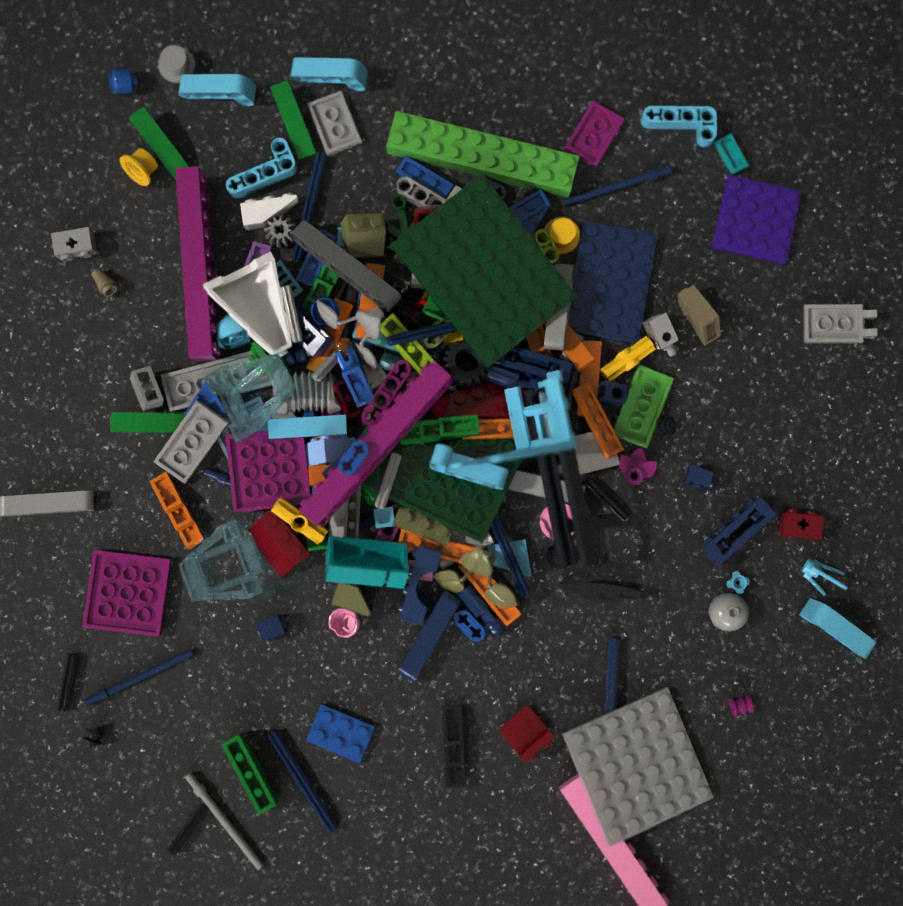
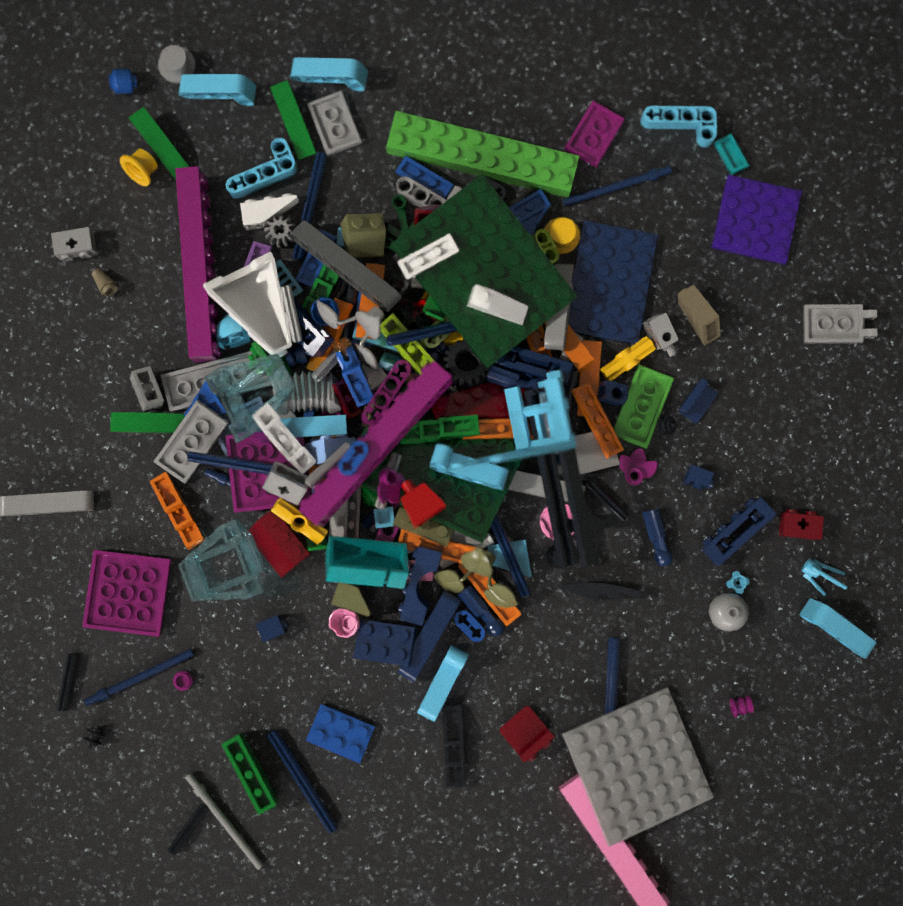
(183, 680): none -> magenta plate
(229, 462): none -> dark blue axle
(283, 439): none -> white slope
(286, 483): none -> light grey brick
(314, 478): none -> light grey axle
(385, 643): none -> dark blue plate
(390, 486): none -> magenta plate
(420, 503): none -> red torso
(428, 256): none -> white plate
(442, 683): none -> medium azure beam
(497, 304): none -> white slope
(657, 535): none -> dark blue piece
(697, 401): none -> dark blue panel

